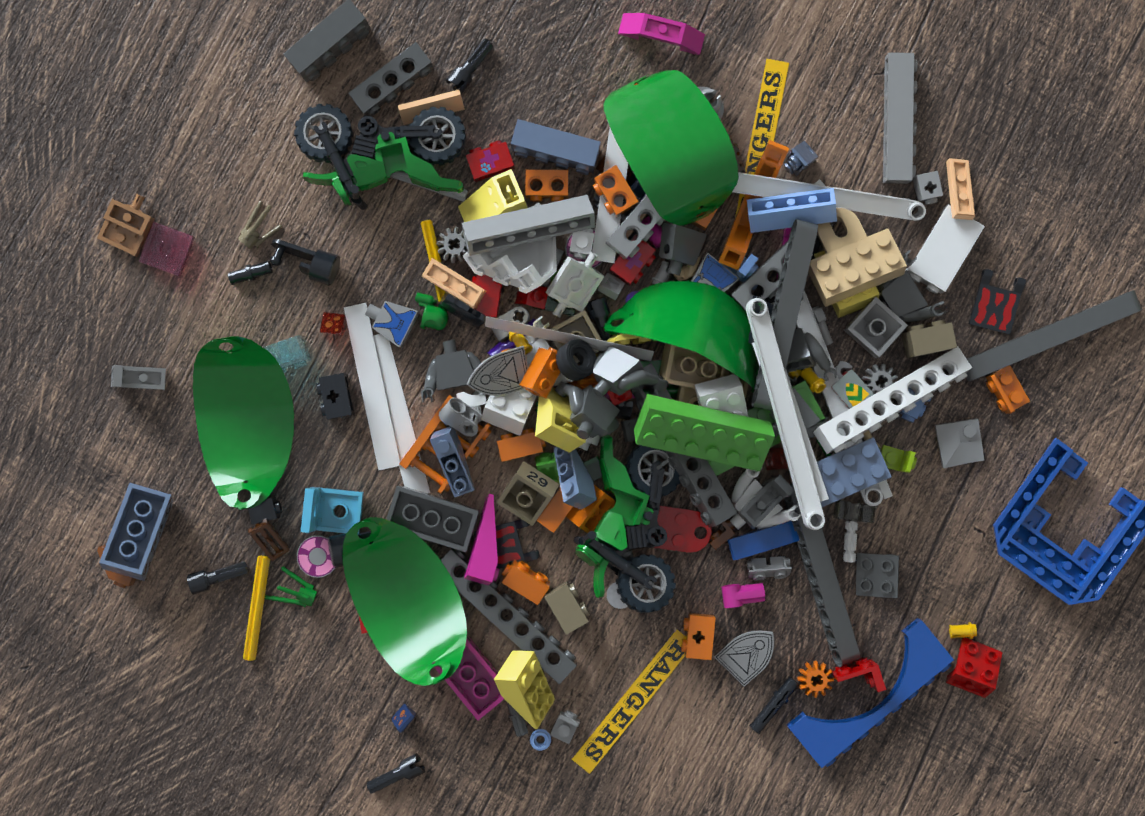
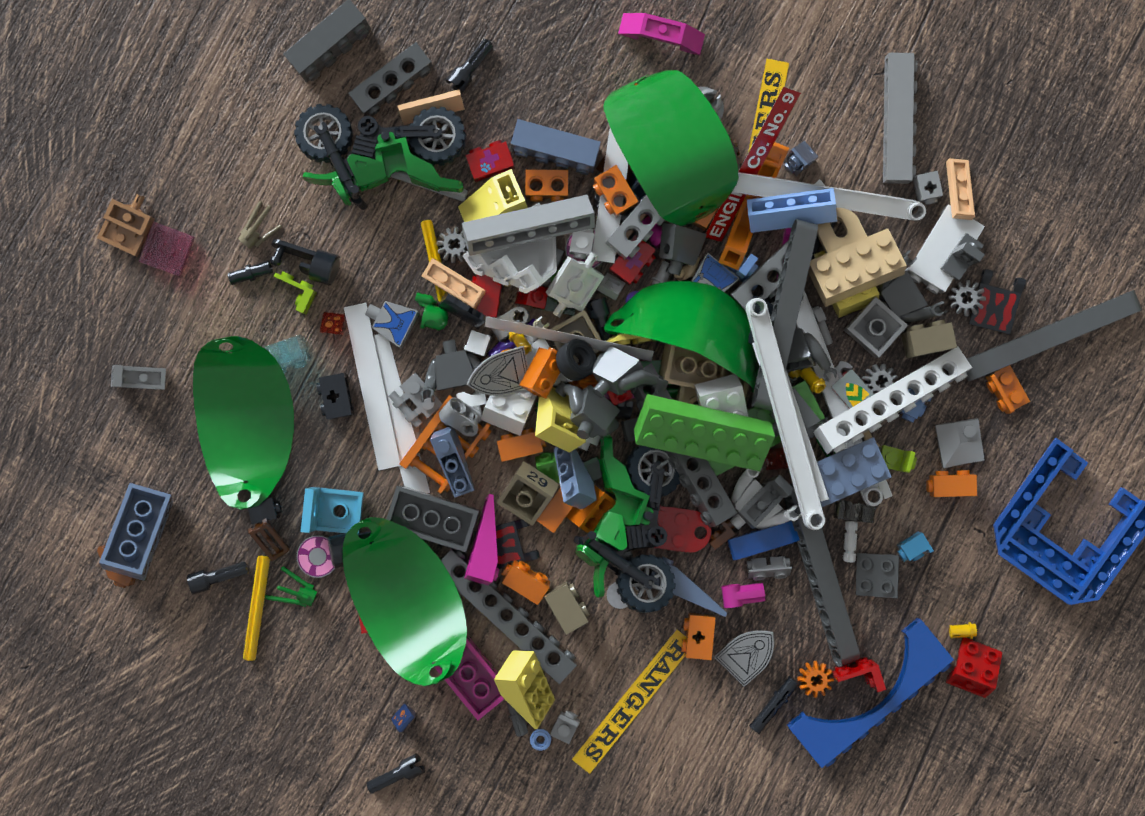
(303, 300): none -> lime bracket
(412, 389): none -> light grey plate
(478, 343): none -> white panel
(689, 590): none -> sand blue slope
(754, 160): none -> red sticker
(913, 547): none -> dark azure brick
(952, 485): none -> orange brick
(963, 255): none -> dark grey bracket
(974, 295): none -> light grey gear

